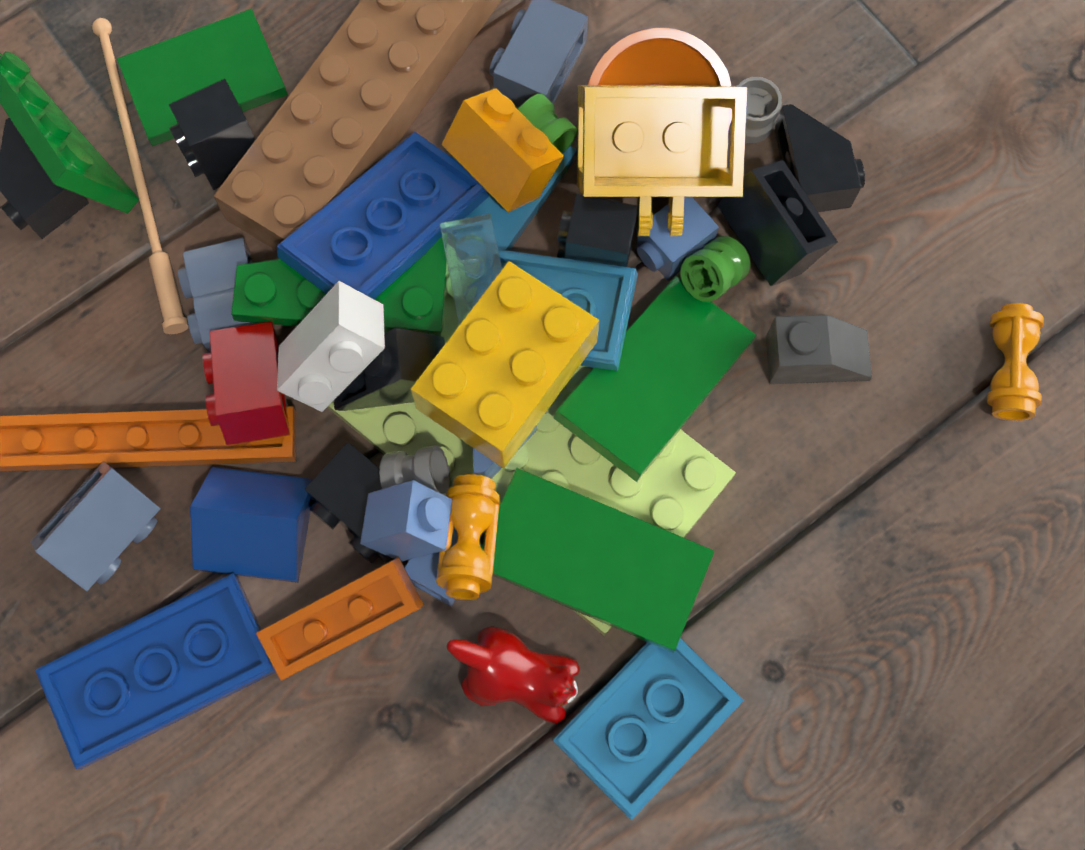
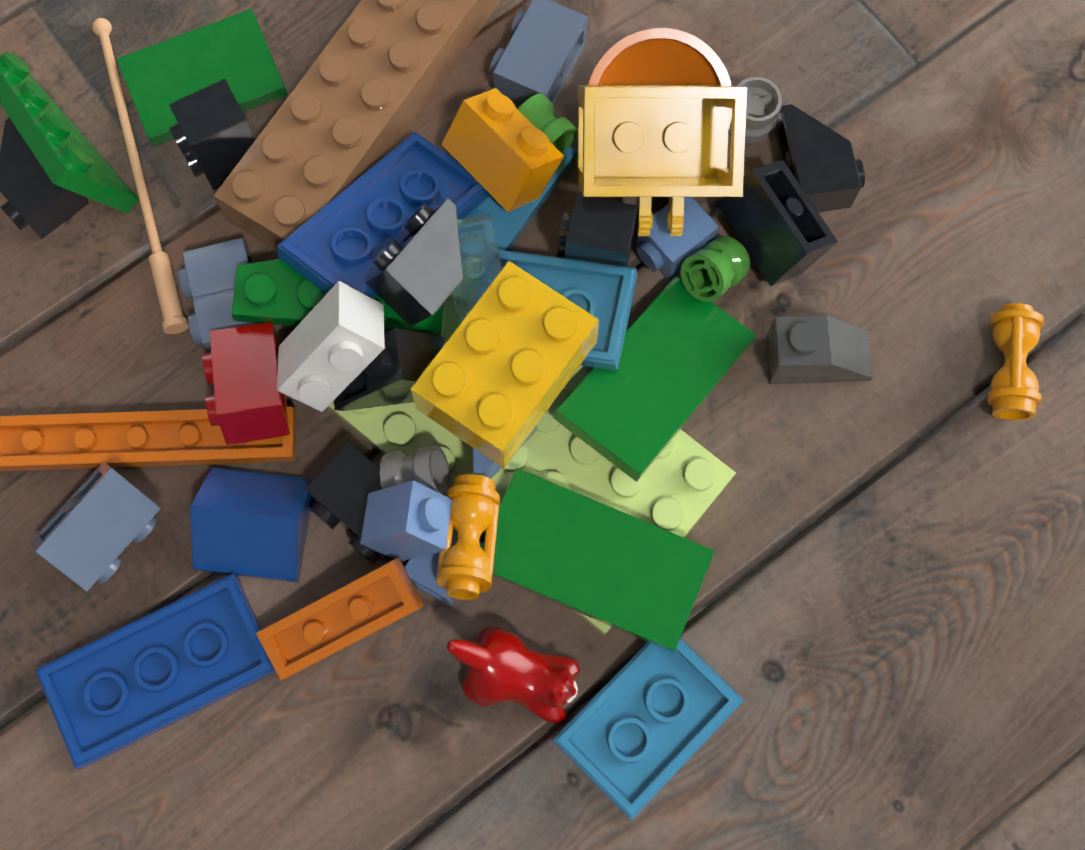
(423, 267): none -> slope

